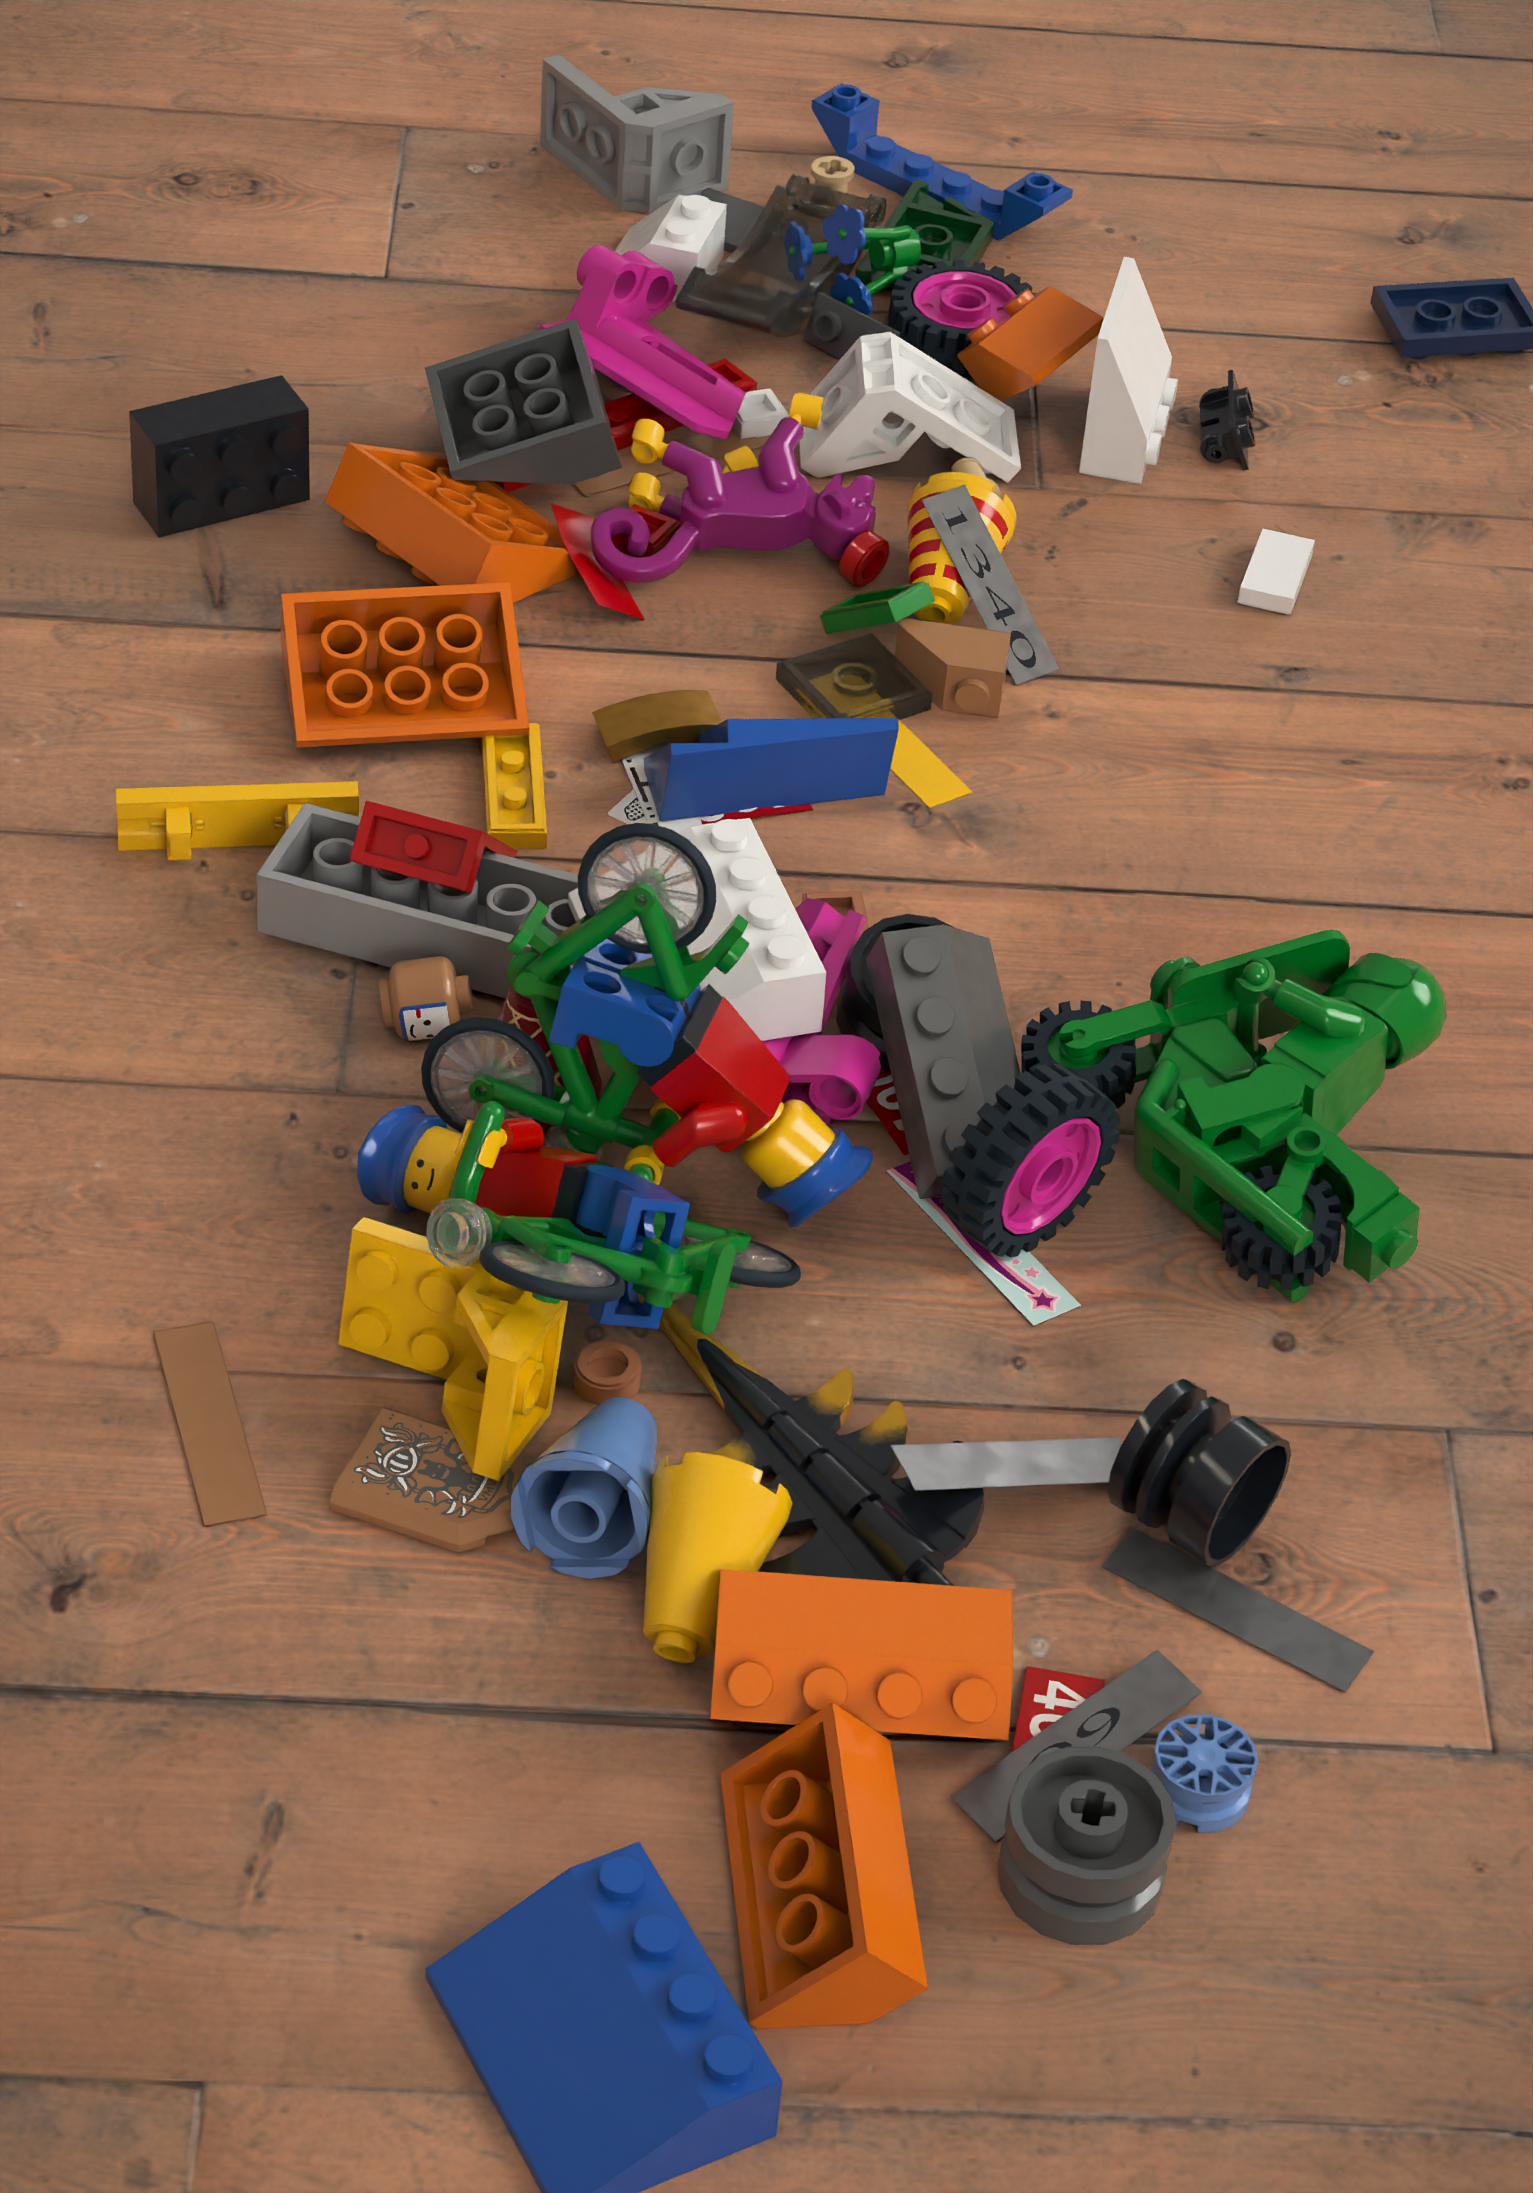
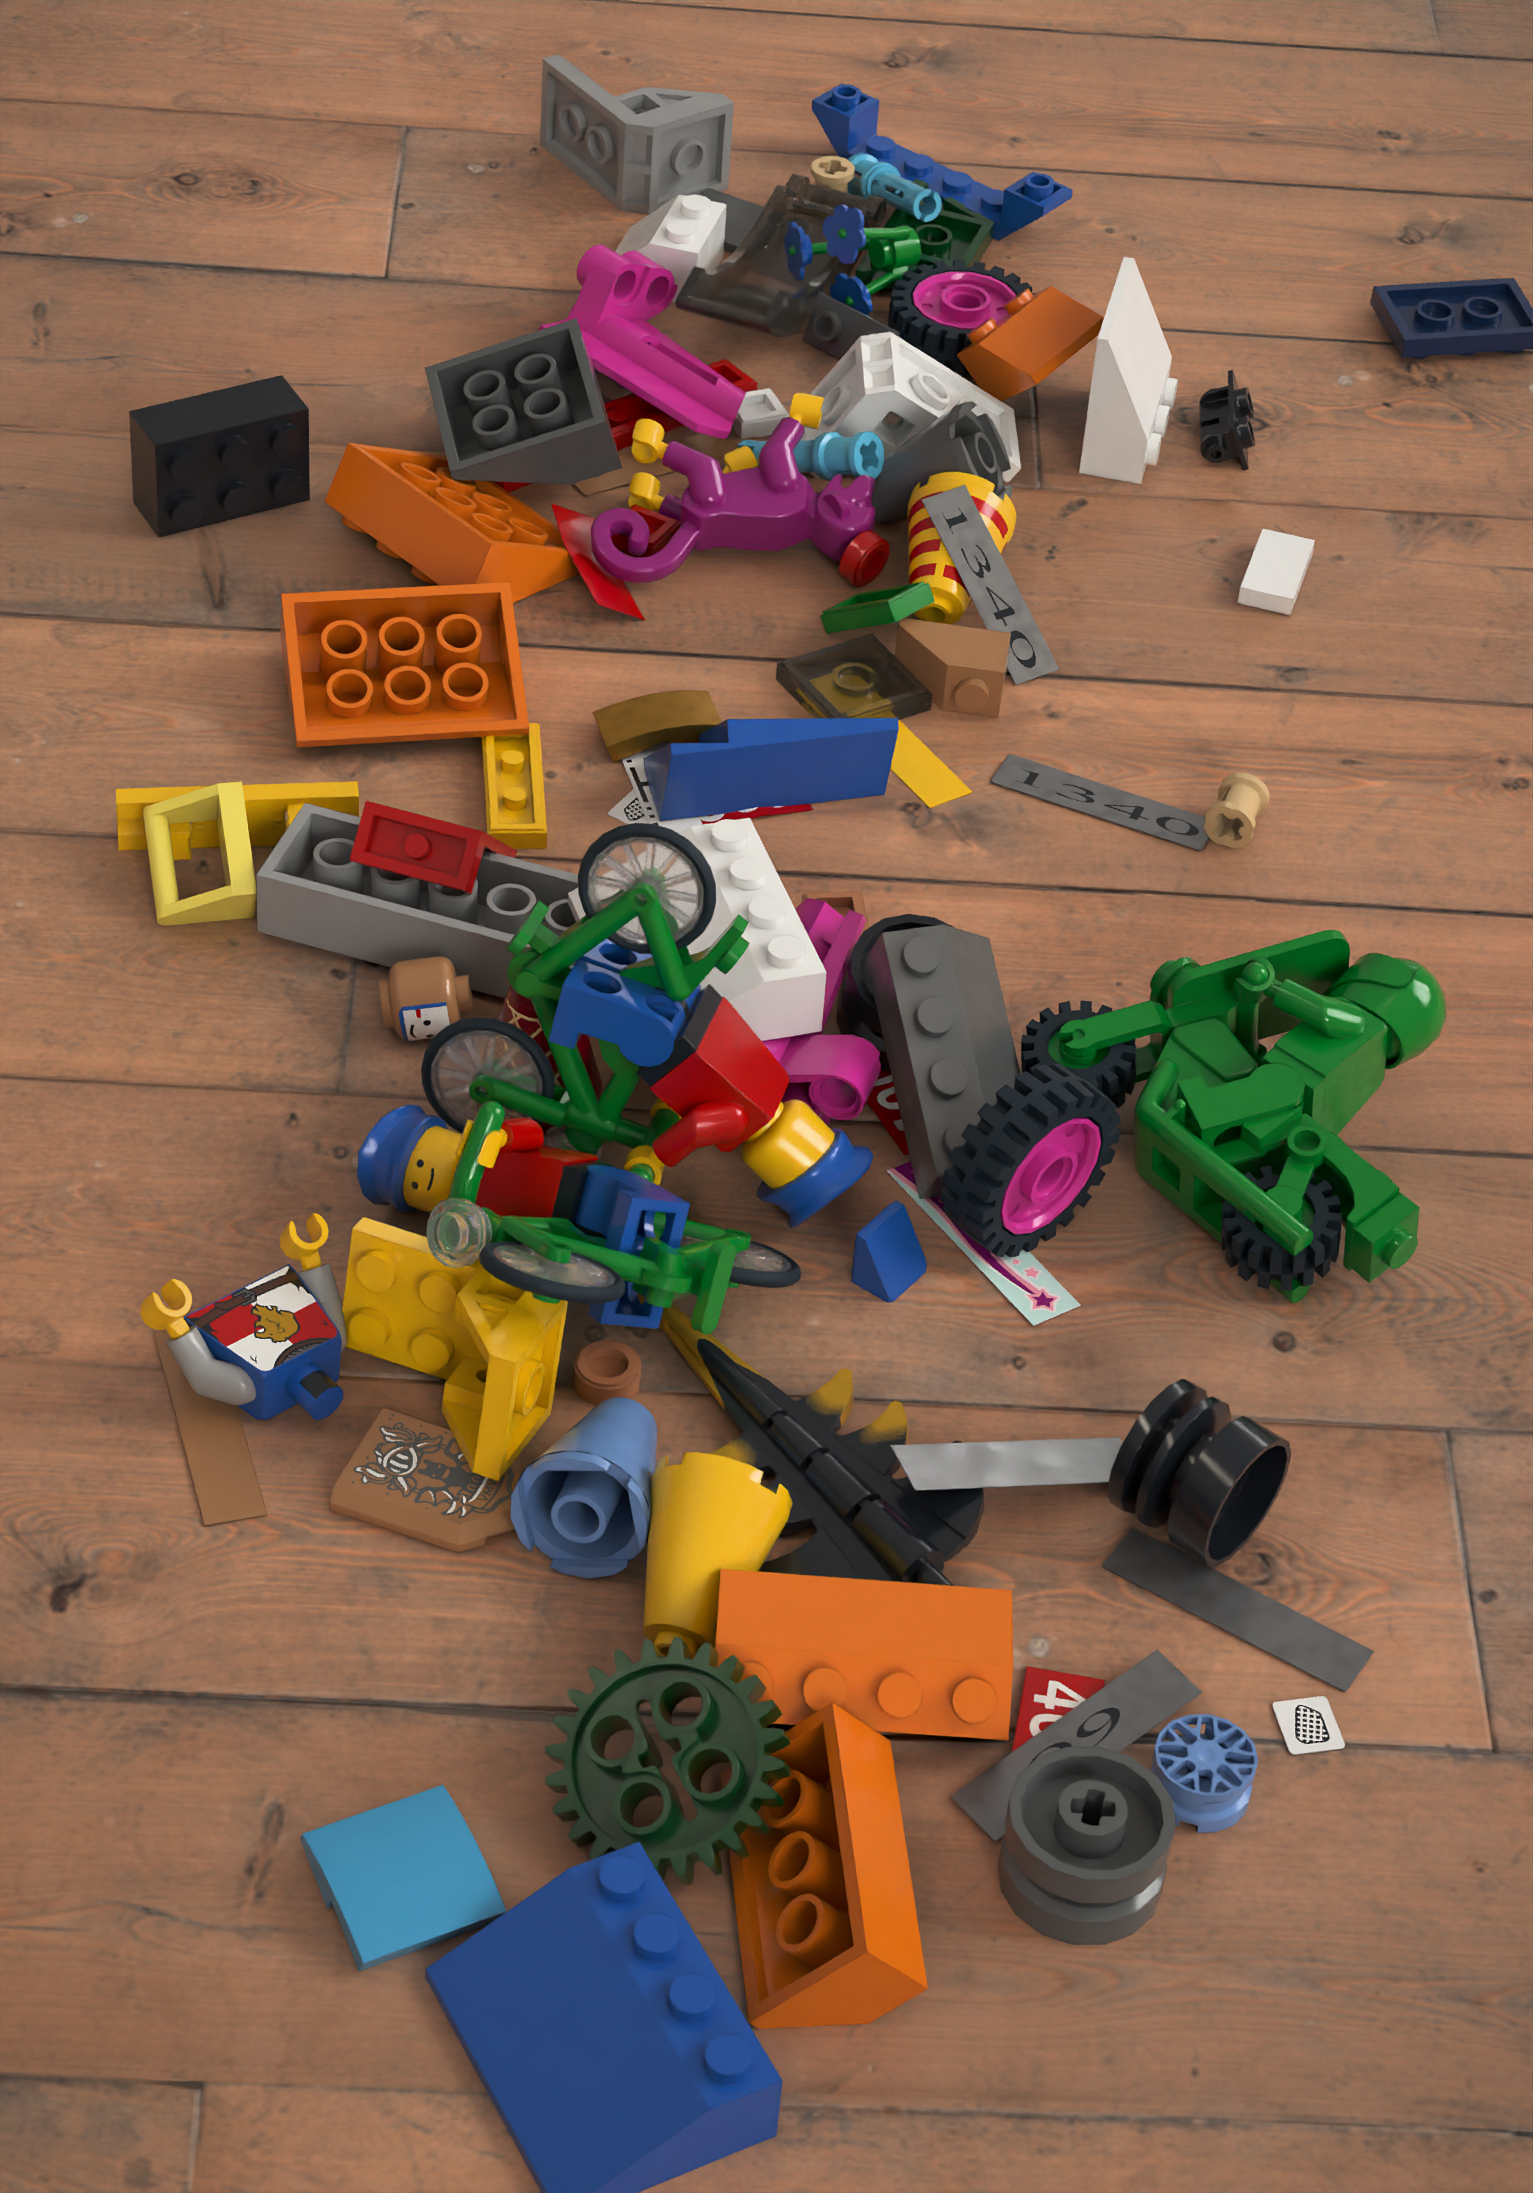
(239, 896): none -> light yellow tile
(266, 1341): none -> torso
(403, 1876): none -> dark azure slope
(726, 1731): none -> dark green gear
(834, 454): none -> medium azure pin
(888, 1254): none -> blue slope
(900, 192): none -> medium azure pin
(949, 444): none -> dark grey cone
(1102, 801): none -> flat silver sticker
(1233, 817): none -> tan bush
(1308, 1725): none -> white sticker

